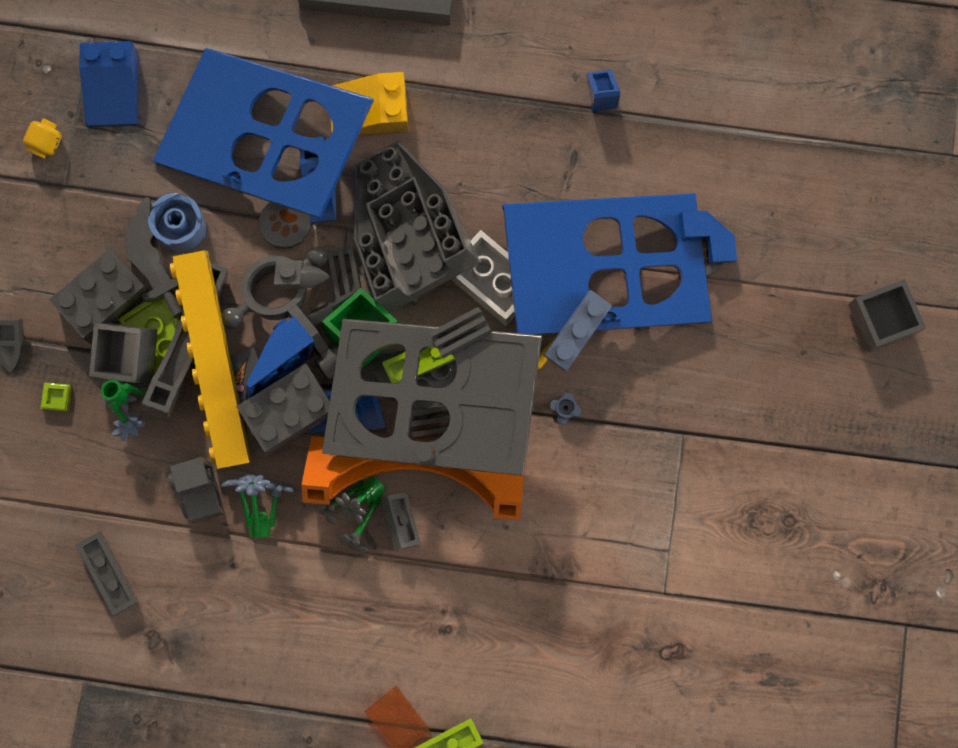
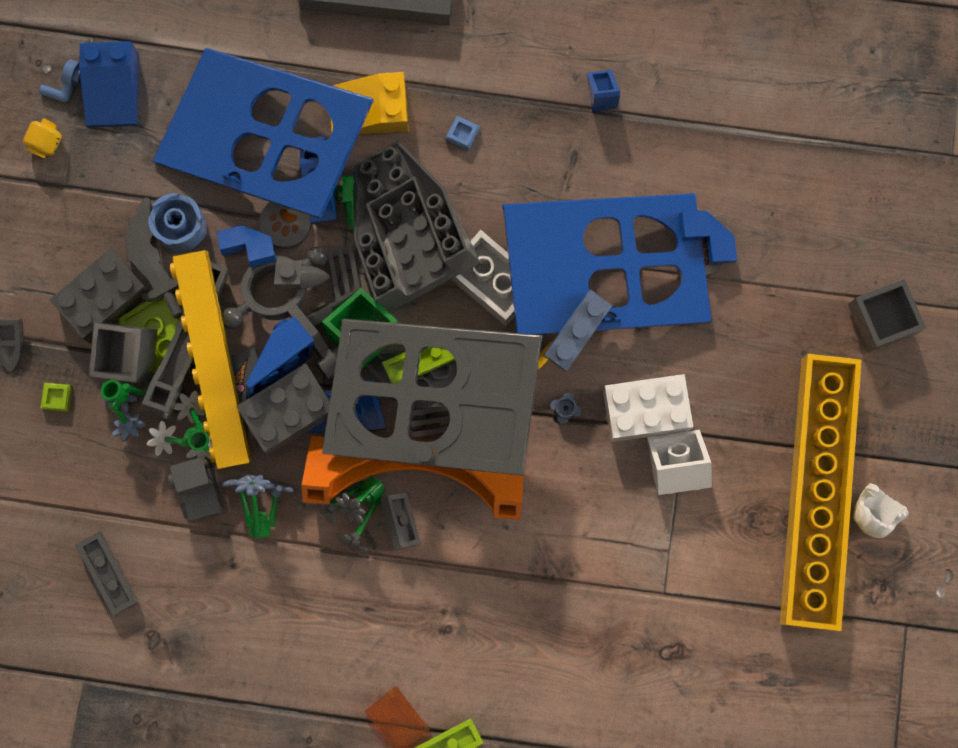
(69, 78): none -> medium blue plate
(194, 437): none -> white plant
(240, 238): none -> blue tile
(346, 194): none -> green plate
(461, 320): dark grey tile -> none
(462, 133): none -> medium blue tile
(647, 408): none -> white brick
(679, 462): none -> white slope
(821, 493): none -> yellow brick
(877, 512): none -> white hair

